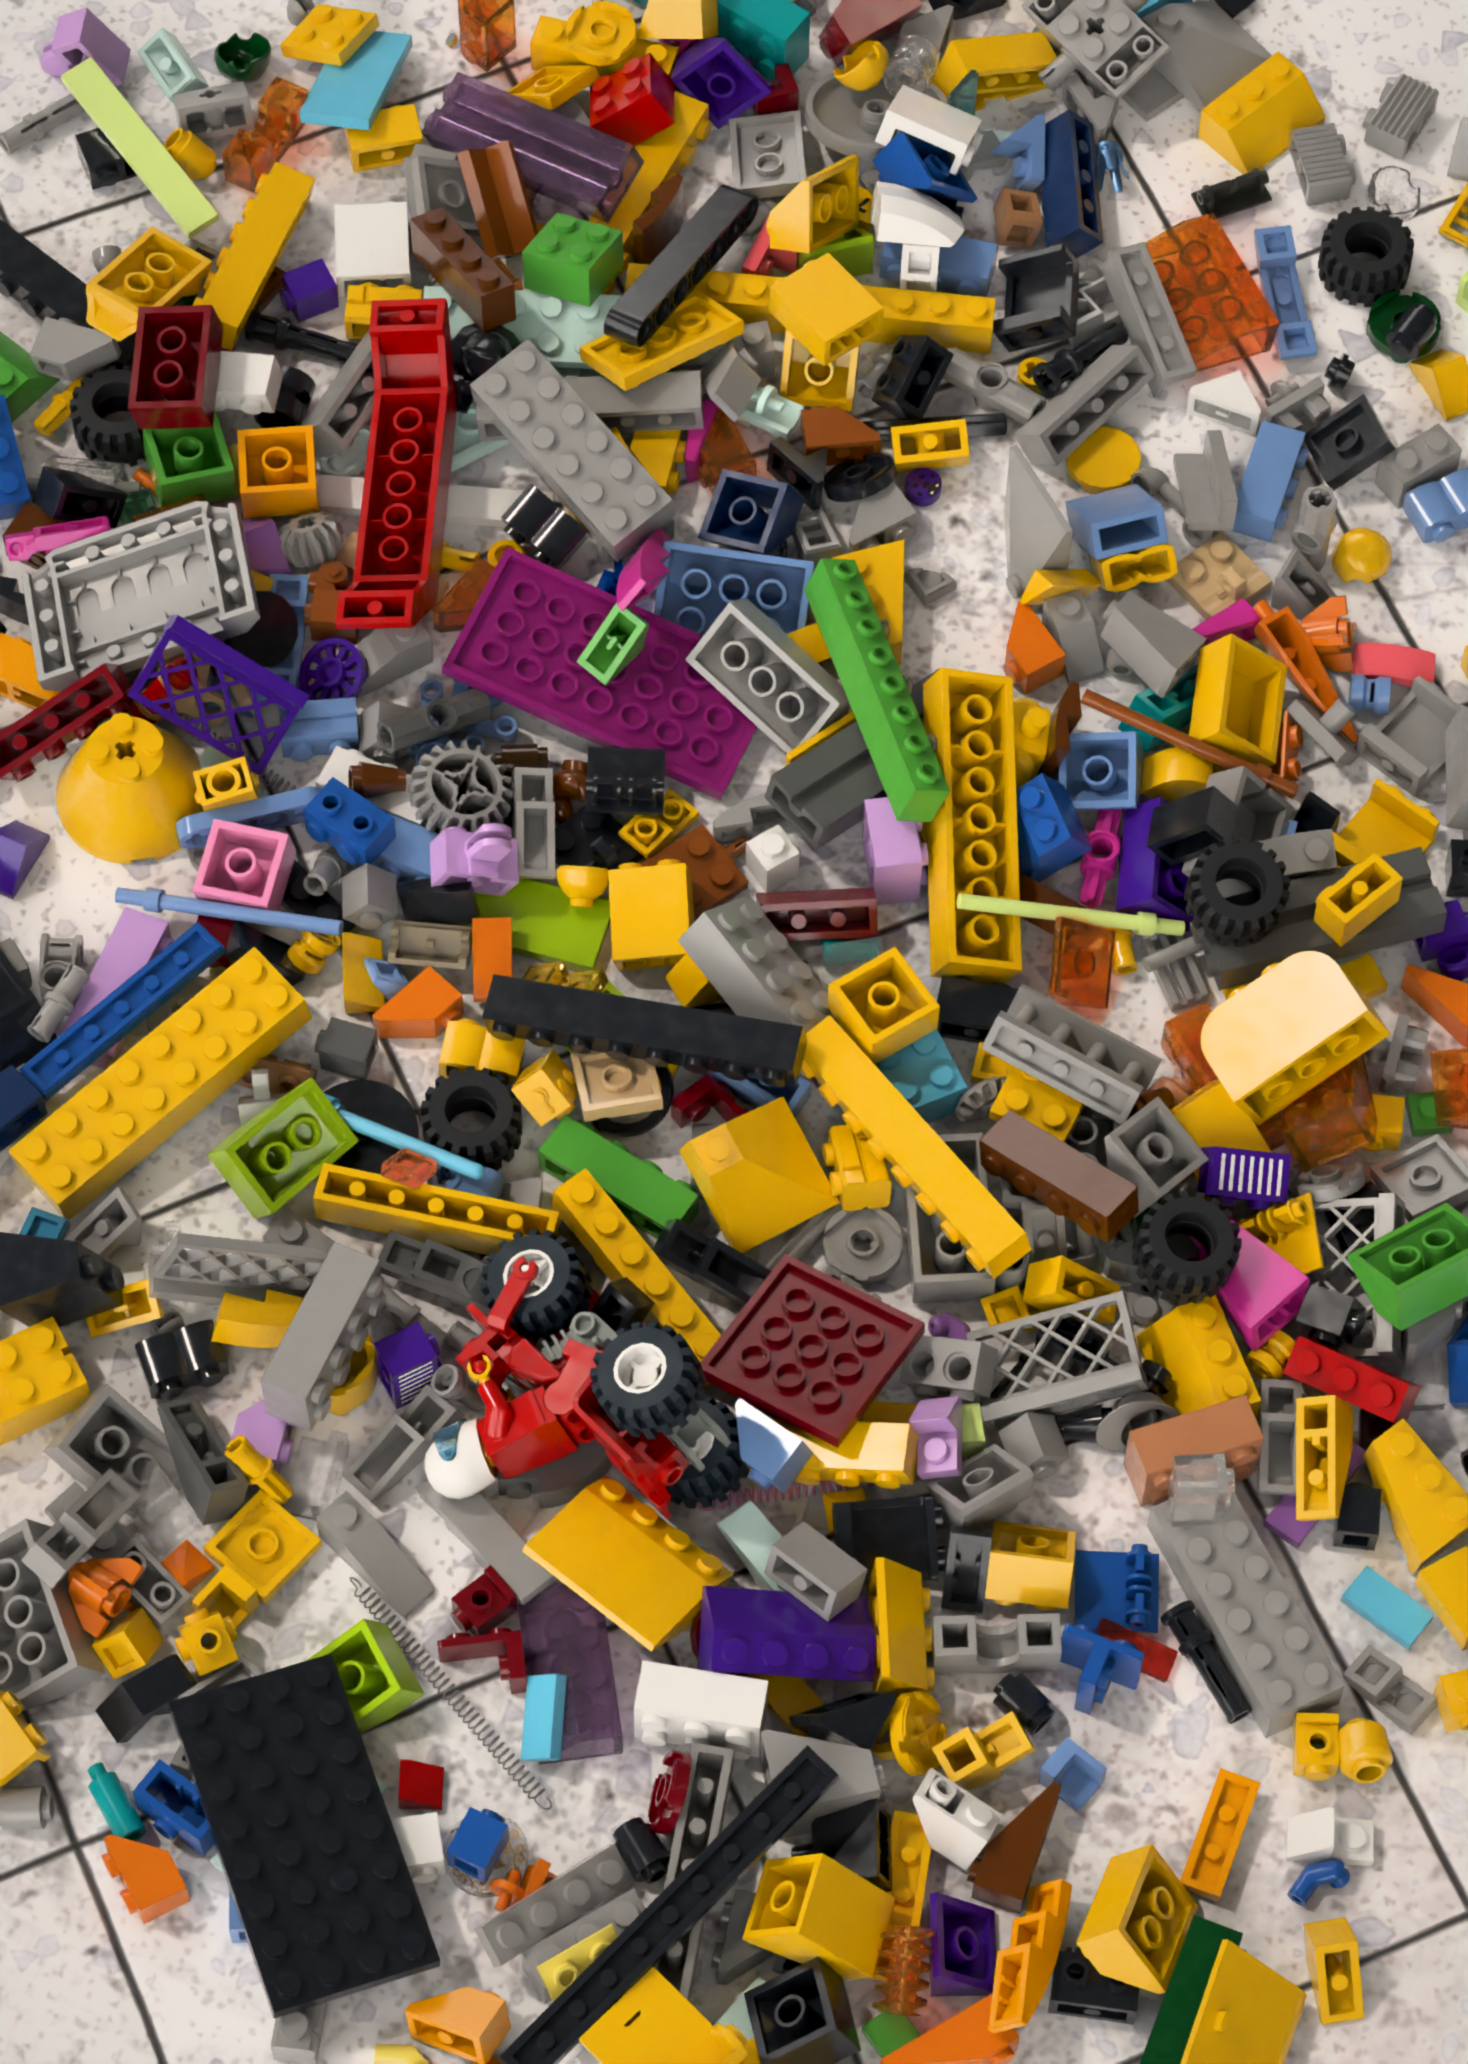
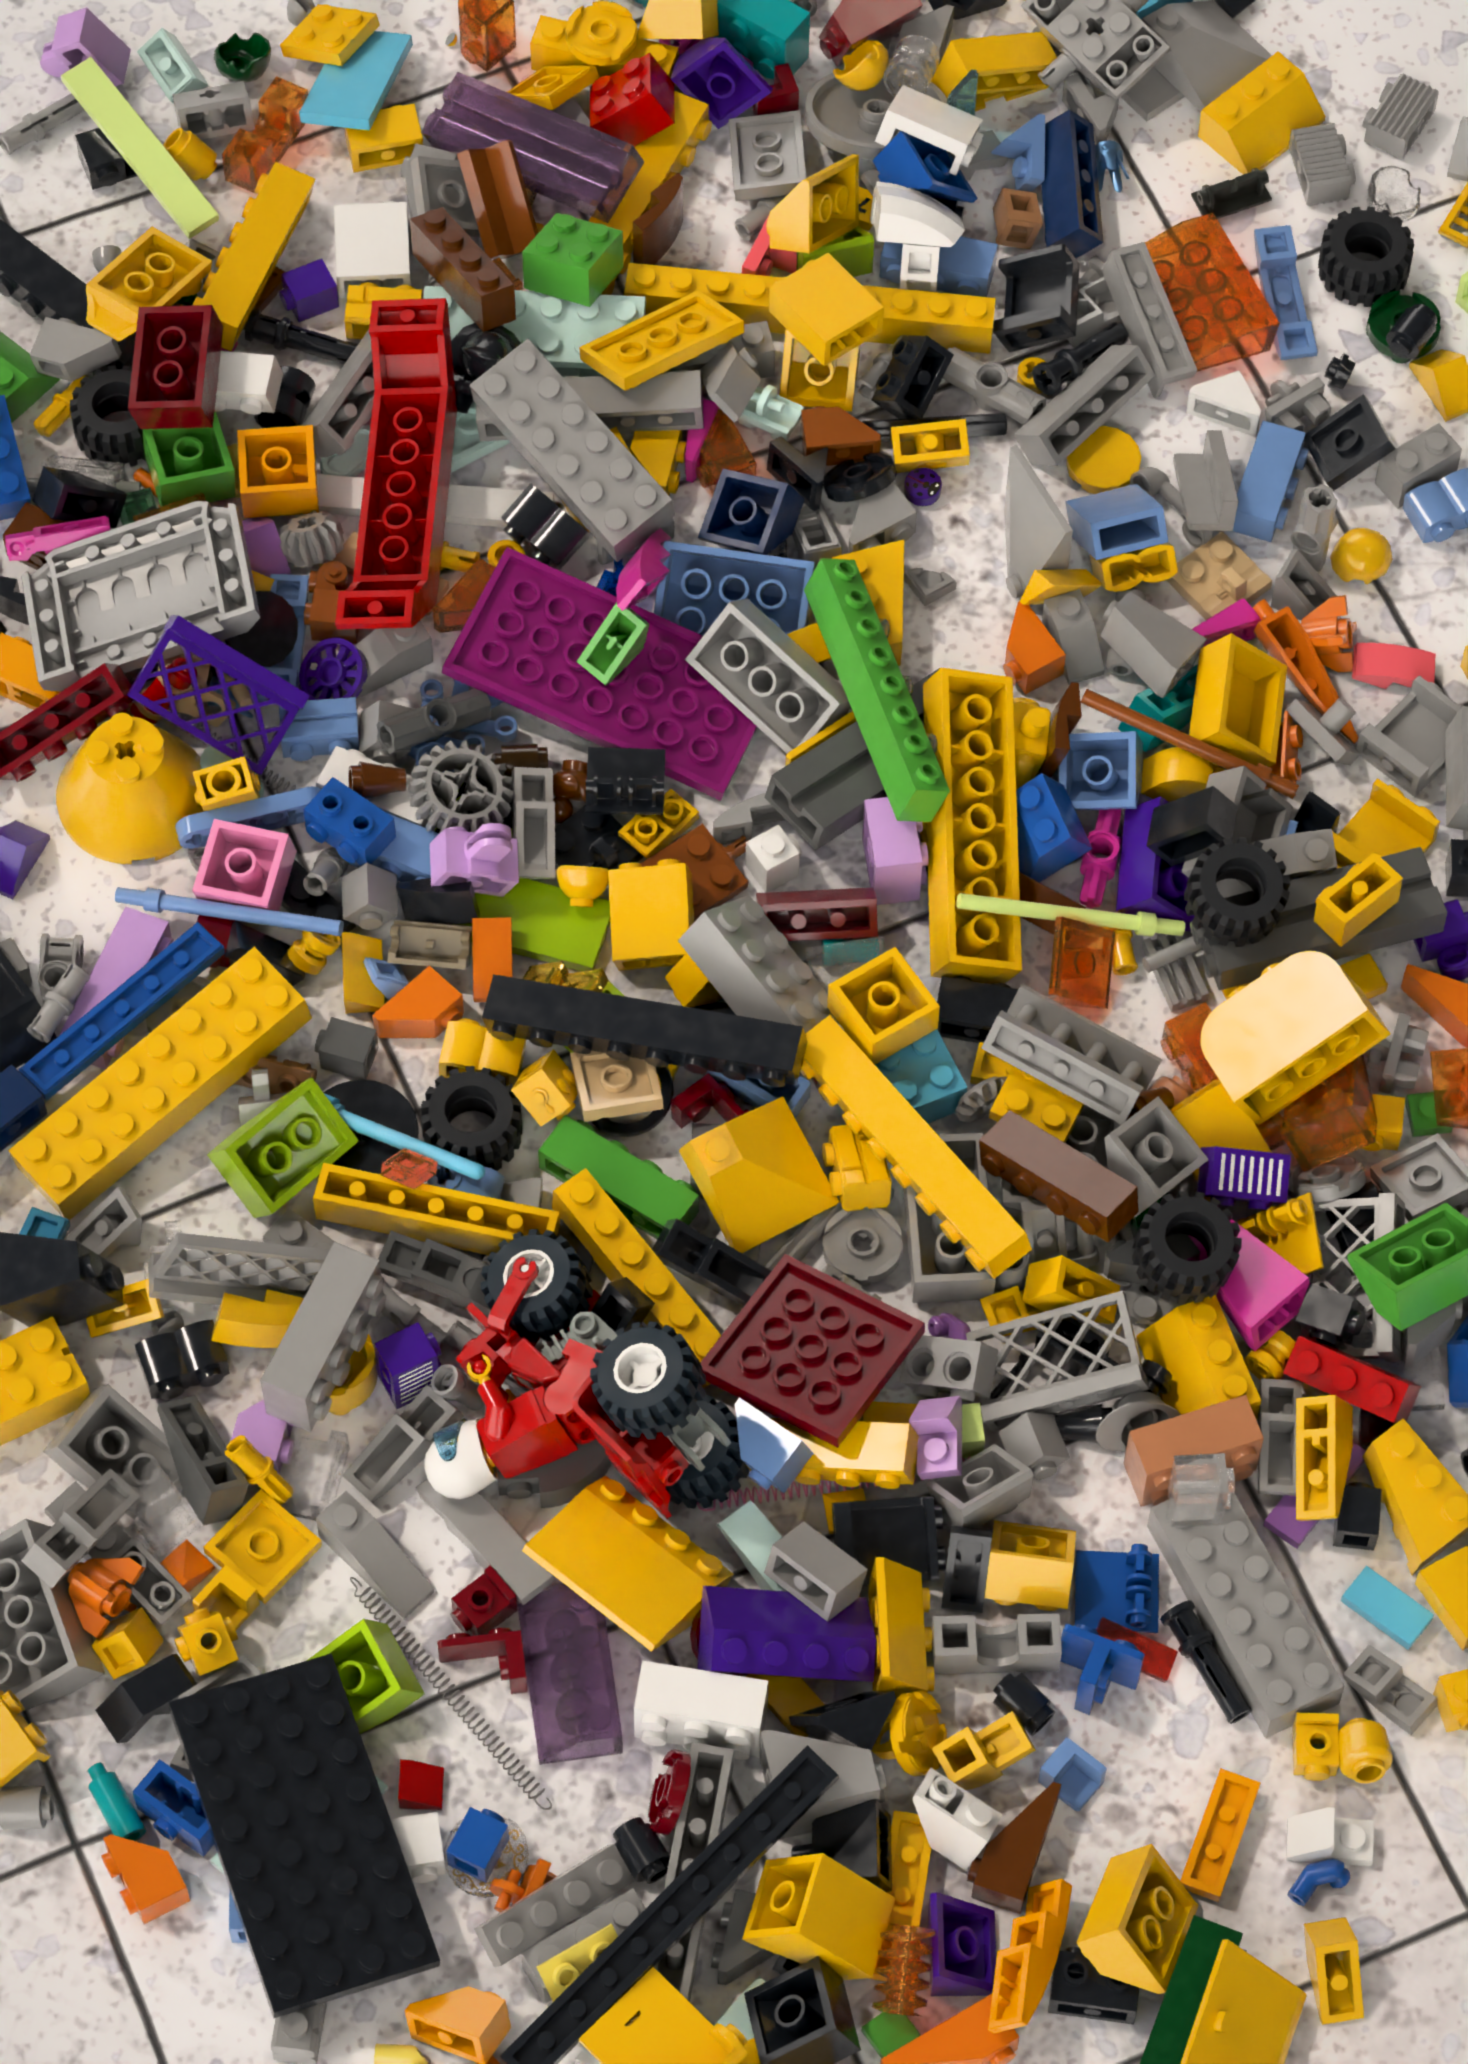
(59, 435): light grey piece -> none
(543, 1718): medium azure tile -> none
(681, 266): black beam -> none
(1360, 693): medium blue wheel -> none

